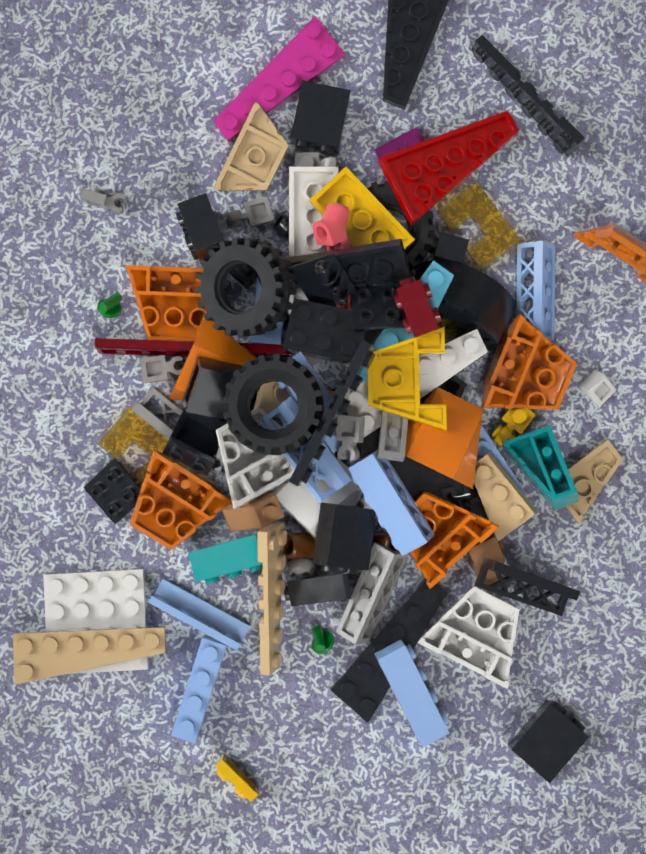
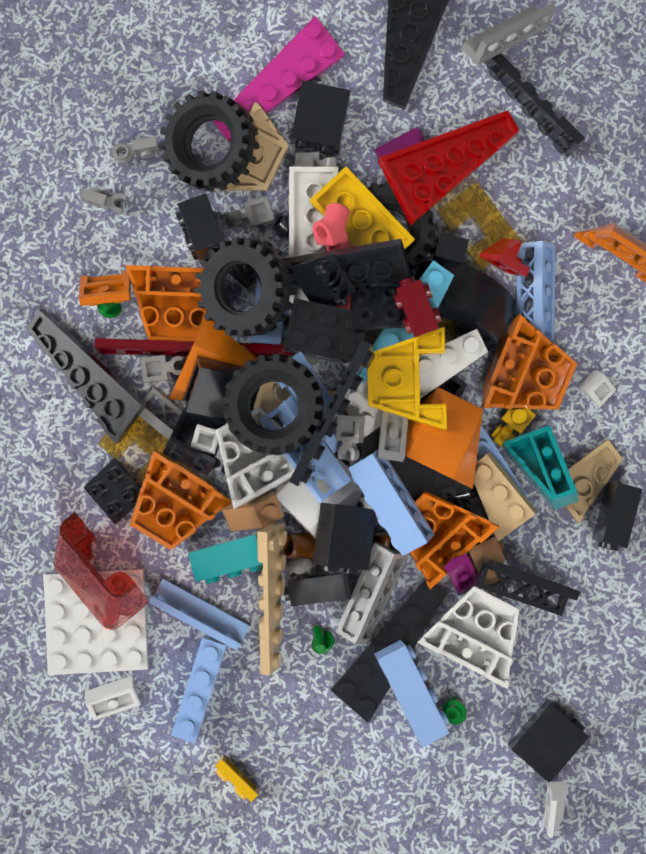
(64, 652): tan wing -> none
(100, 389): none -> black wing
(104, 289): none -> orange plate
(109, 600): none -> clear red windscreen
(112, 698): none -> white slope
(142, 147): none -> light grey plate
(185, 124): none -> black tyre
(205, 439): none -> white slope
(455, 711): none -> green plate
(461, 573): none -> magenta plate
(504, 257): none -> red slope
(508, 33): none -> light grey fence
(554, 806): none -> white slope
(616, 516): none -> black brick

